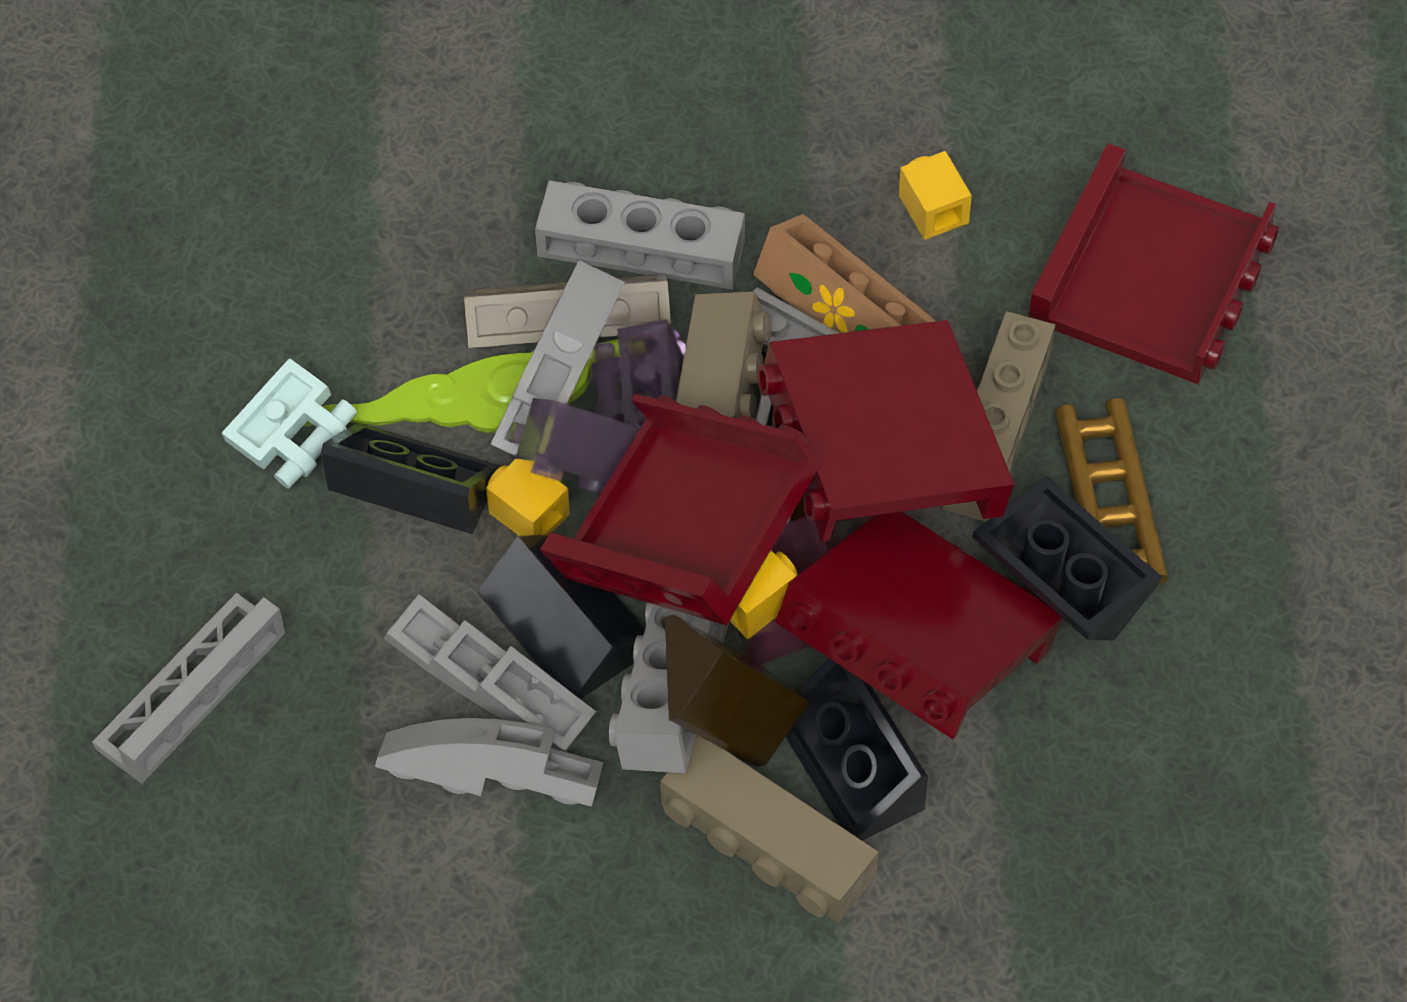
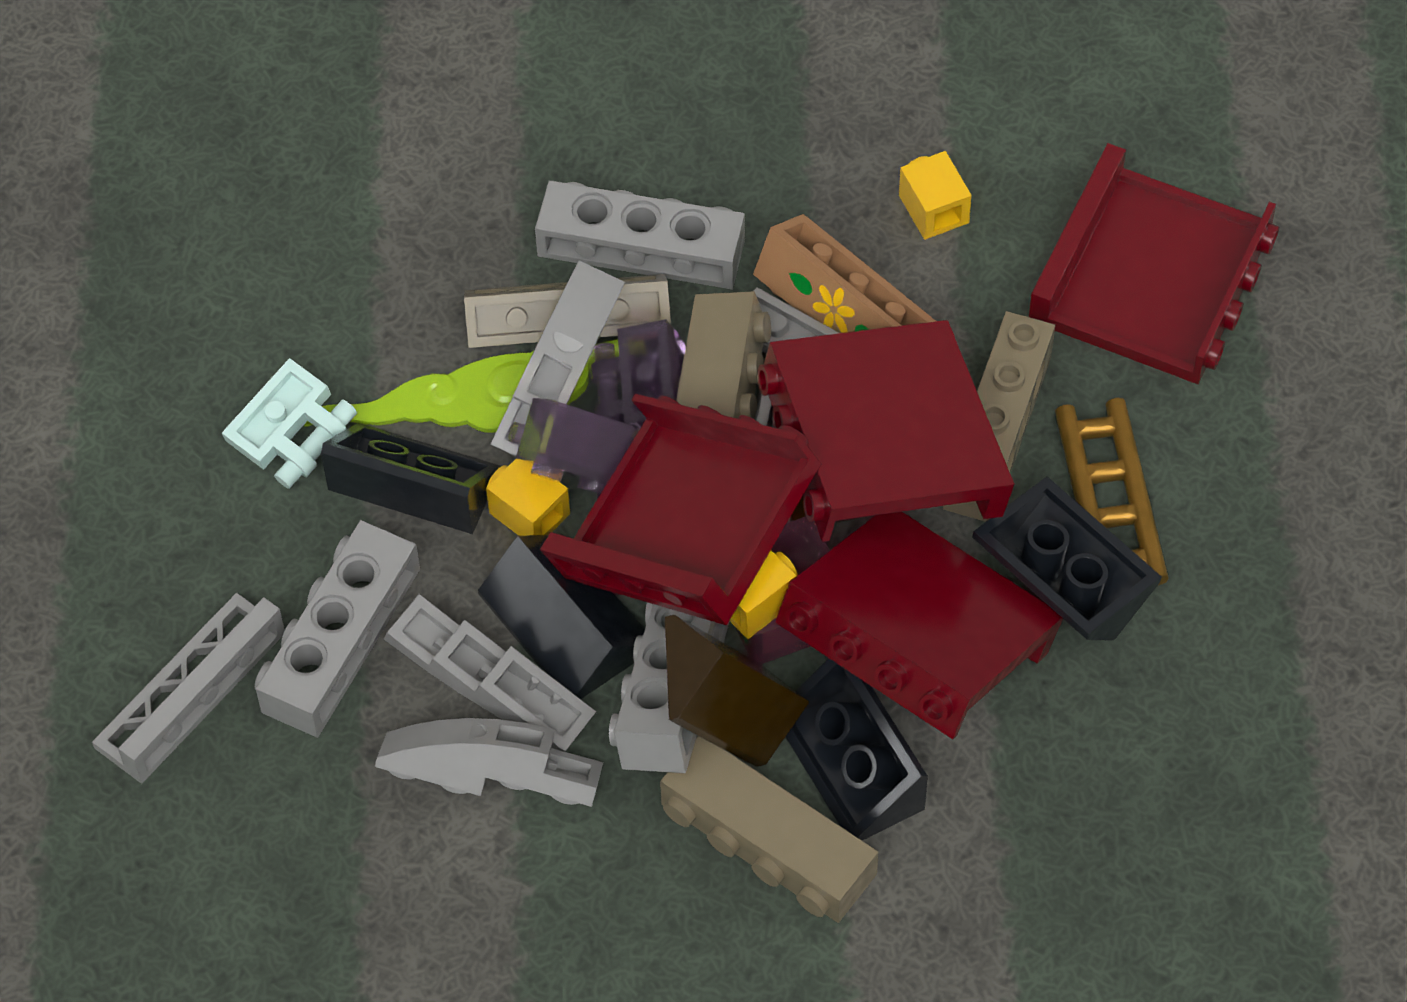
(311, 698): none -> light grey brick

